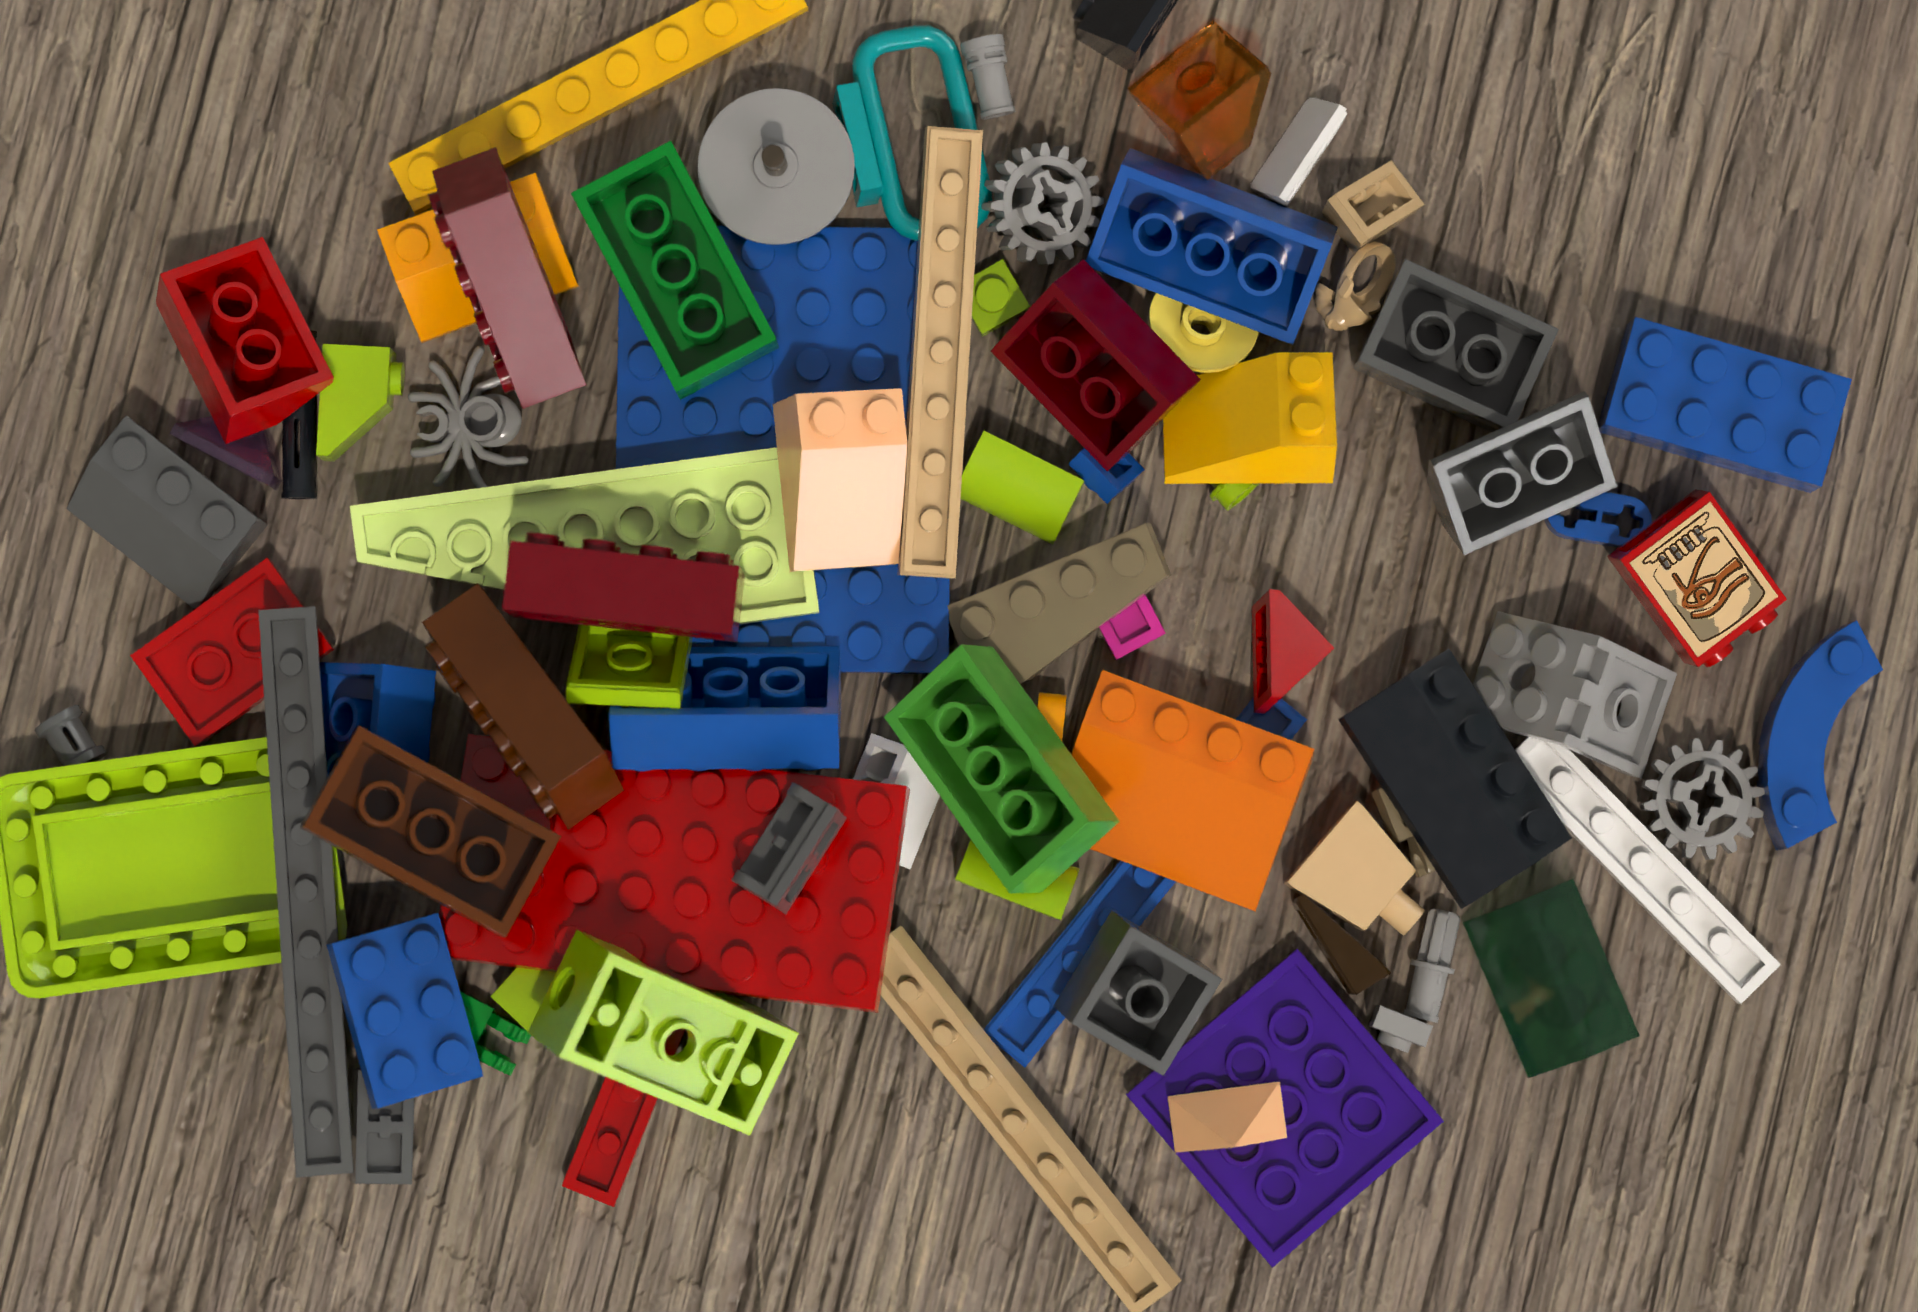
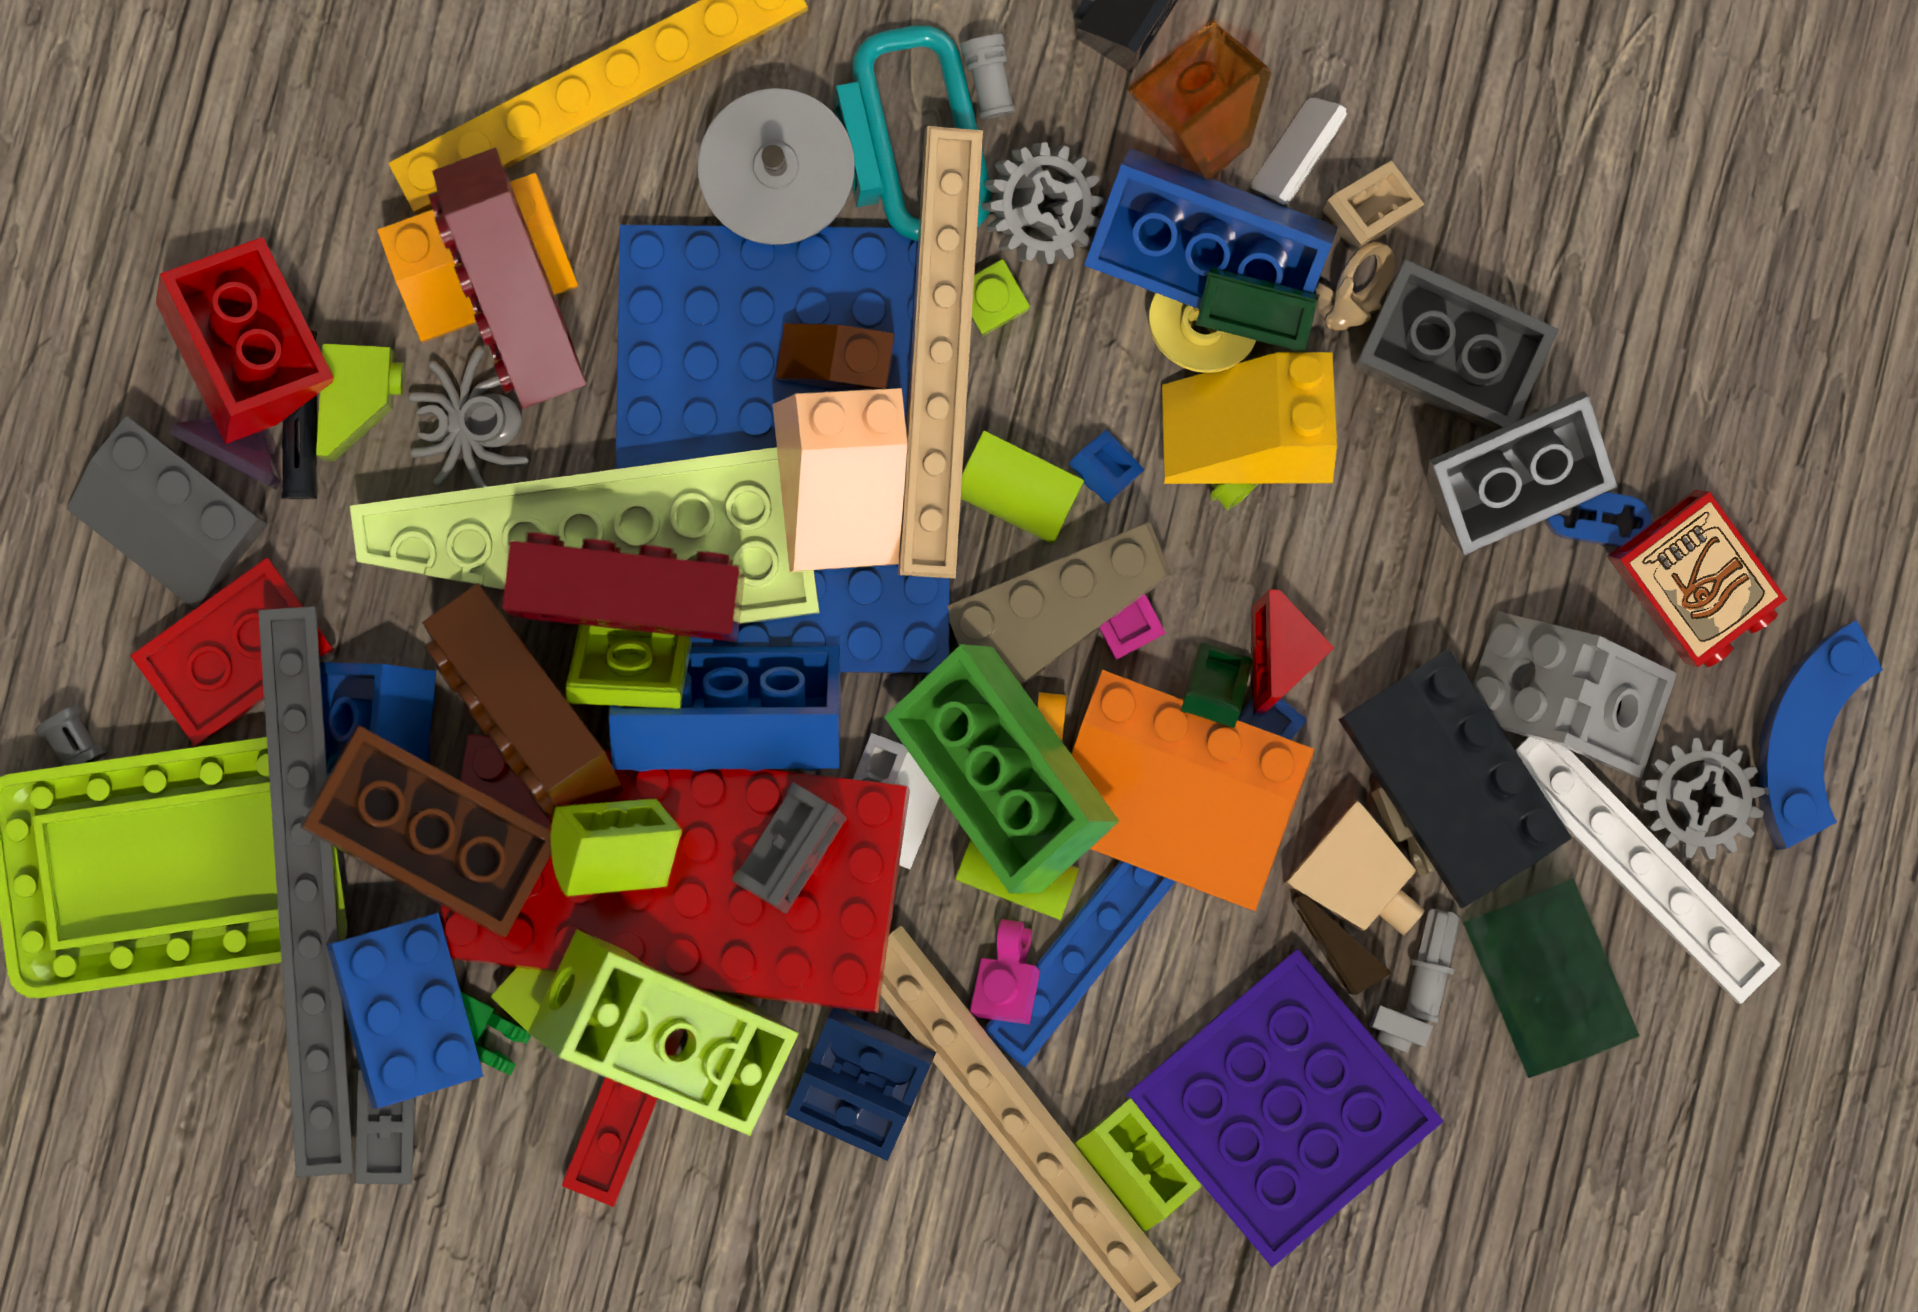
(613, 846): none -> lime brick
(675, 270): green brick -> none
(836, 356): none -> reddish brown slope
(860, 1083): none -> dark blue slope
(1007, 985): none -> dark pink plate
(1095, 364): dark red brick -> none
(1137, 993): dark grey brick -> none
(1137, 1165): none -> lime brick
(1217, 685): none -> dark green tile
(1227, 1117): light nougat slope -> none
(1257, 309): none -> dark green tile
(1724, 405): blue brick -> none

